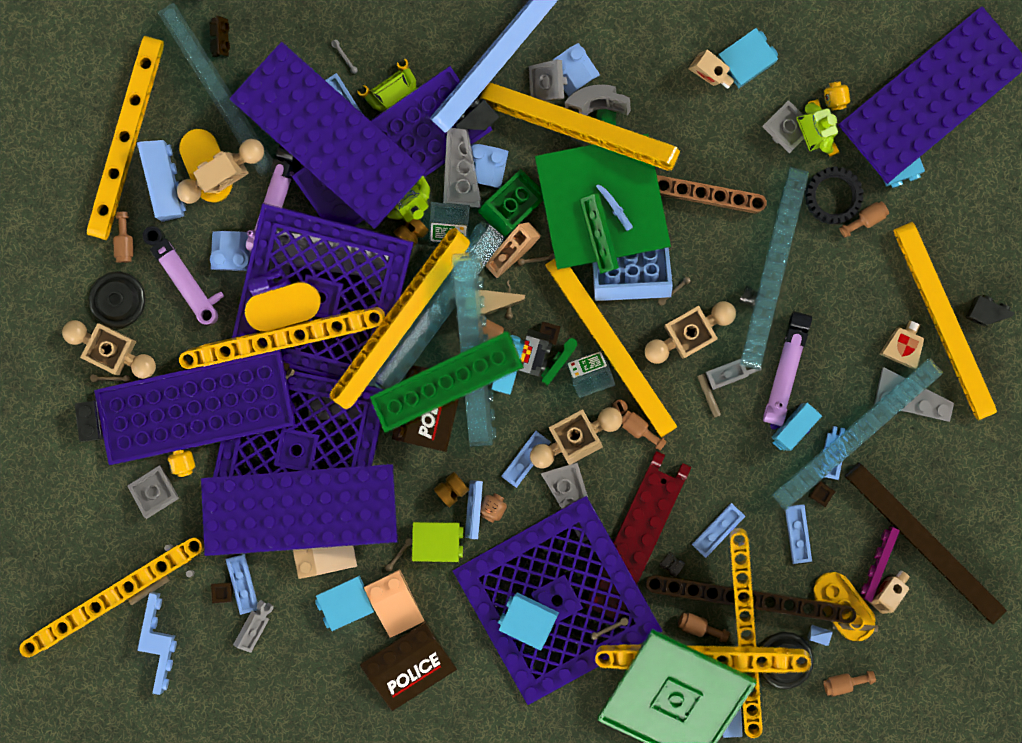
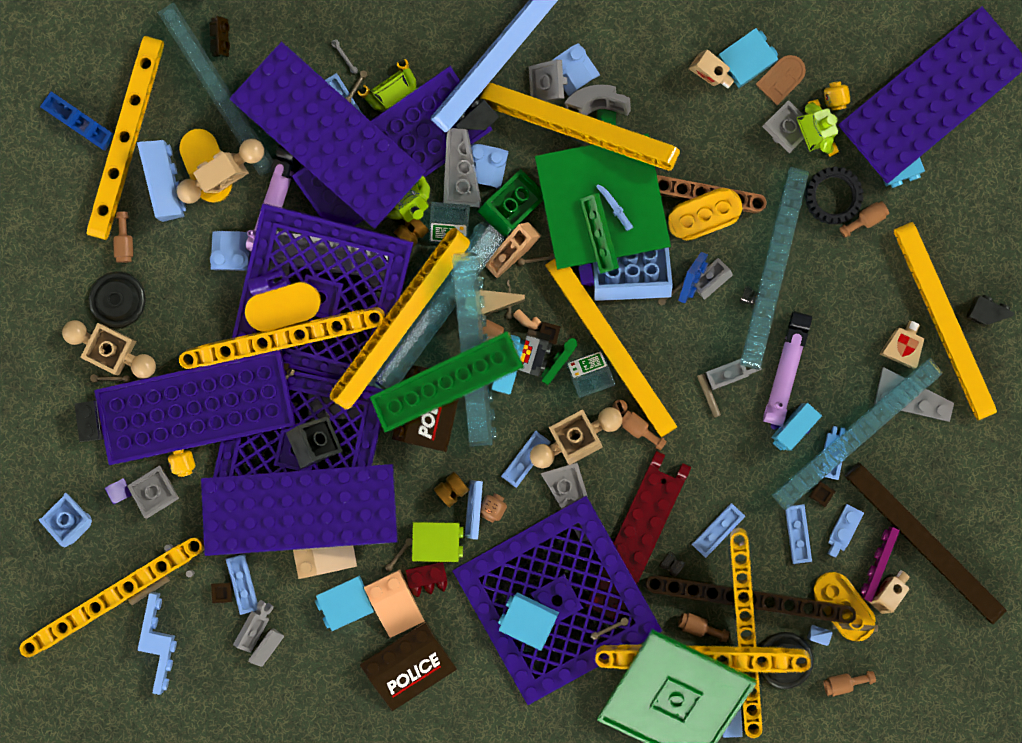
(66, 521): none -> light blue slope
(77, 121): none -> blue slope
(118, 491): none -> slope
(181, 277): lavender piece -> none
(266, 647): none -> light grey slope
(314, 442): none -> pearl dark grey slope
(363, 74): none -> dark tan hinge
(427, 577): none -> dark red plate
(525, 321): none -> light nougat arm
(586, 275): none -> dark purple slope
(692, 277): none -> blue plate
(705, 214): none -> yellow tile
(713, 278): none -> light grey slope
(722, 314): tan brick -> none
(782, 78): none -> medium nougat window
(844, 529): none -> light blue hinge

